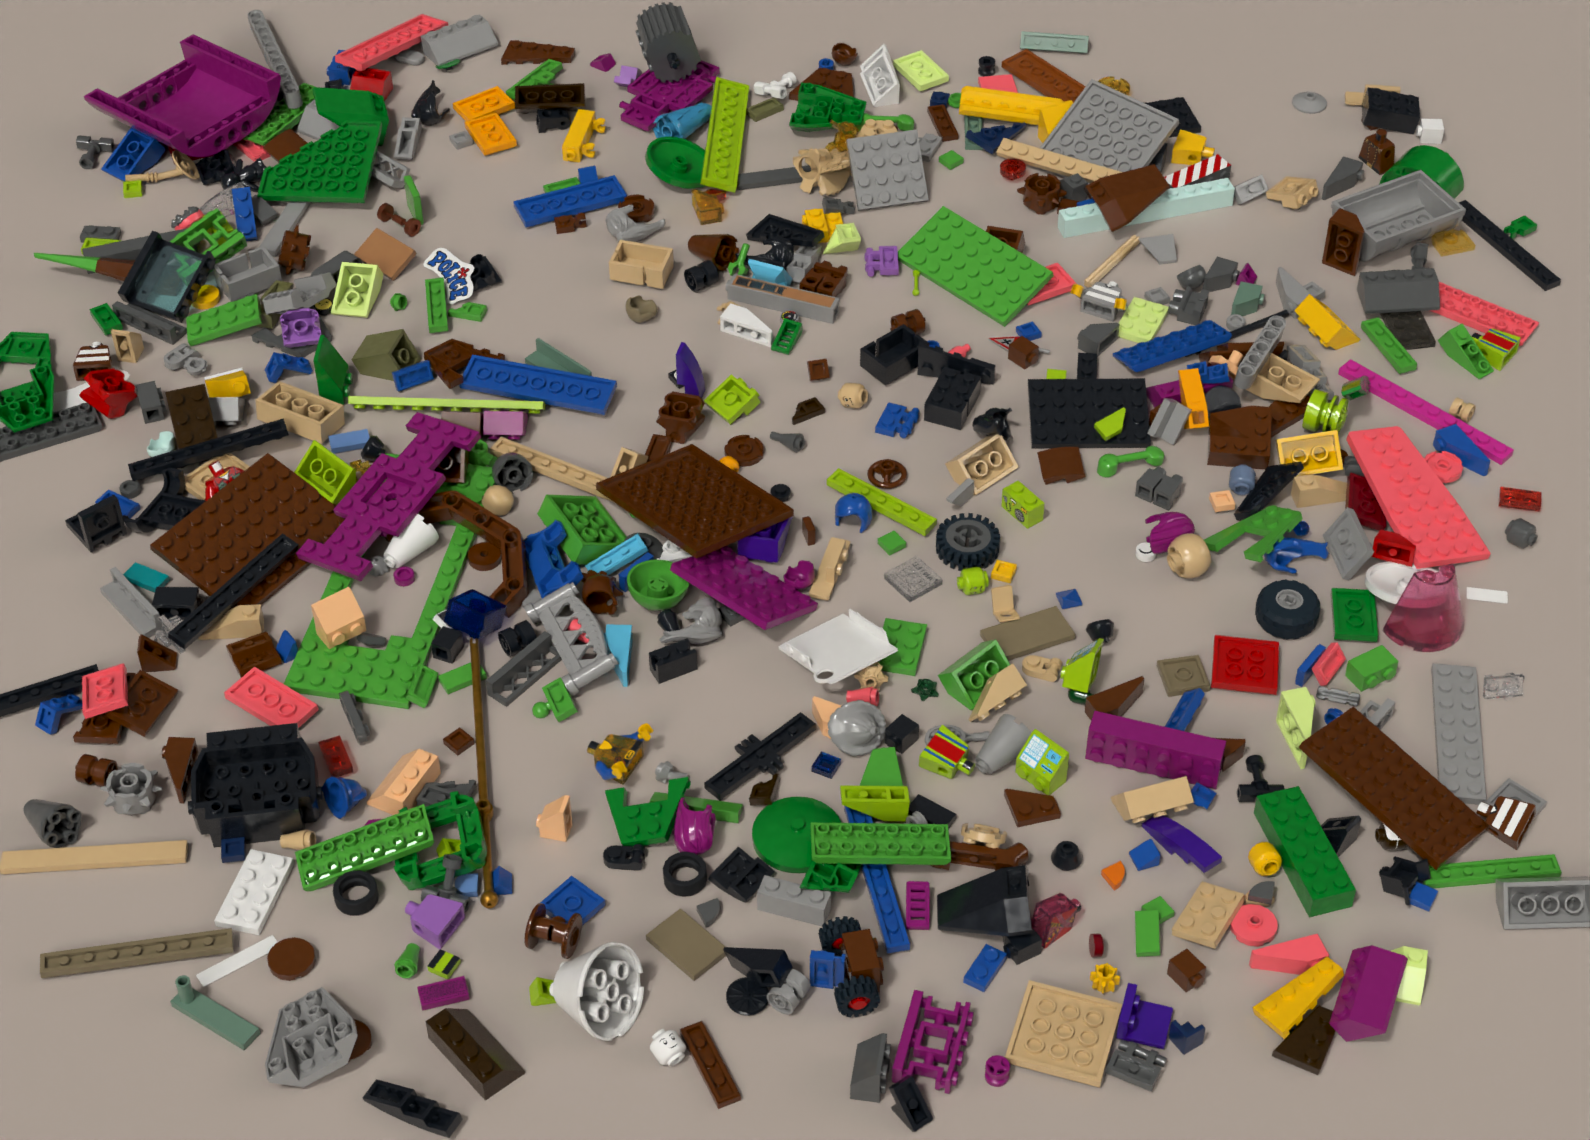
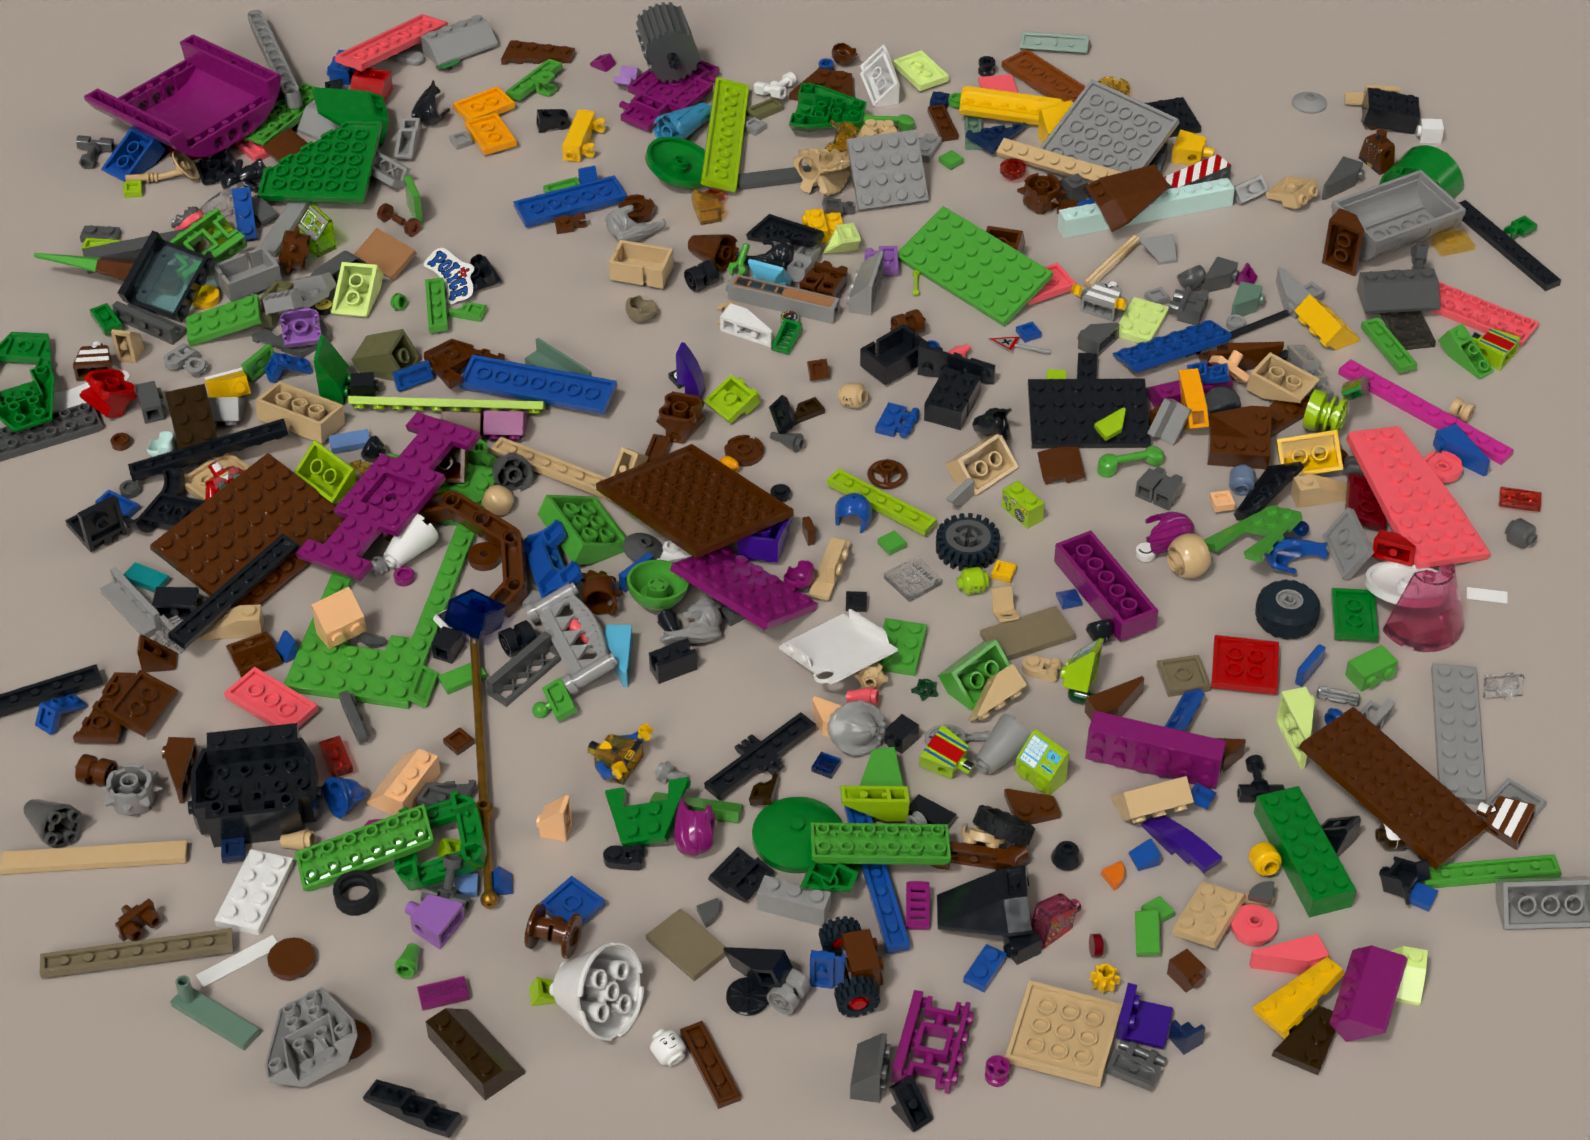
(104, 691): coral tile -> none
(120, 441): none -> reddish brown tile
(136, 918): none -> reddish brown hips
(255, 365): none -> bright green plate
(320, 227): none -> clear neon green slope
(363, 384): none -> black brick
(444, 964): tile -> none
(555, 96): dark brown slope -> none
(619, 556): medium azure tile -> none
(681, 860): black tyre -> none
(755, 126): none -> light grey tile
(782, 415): none -> black plate
(856, 601): none -> black tile
(866, 285): none -> light grey slope
(1003, 825): none -> black tyre
(1023, 352): reddish brown brick -> none
(1105, 585): none -> magenta brick
(1260, 352): light grey beam -> none
(1328, 663): coral tile -> none

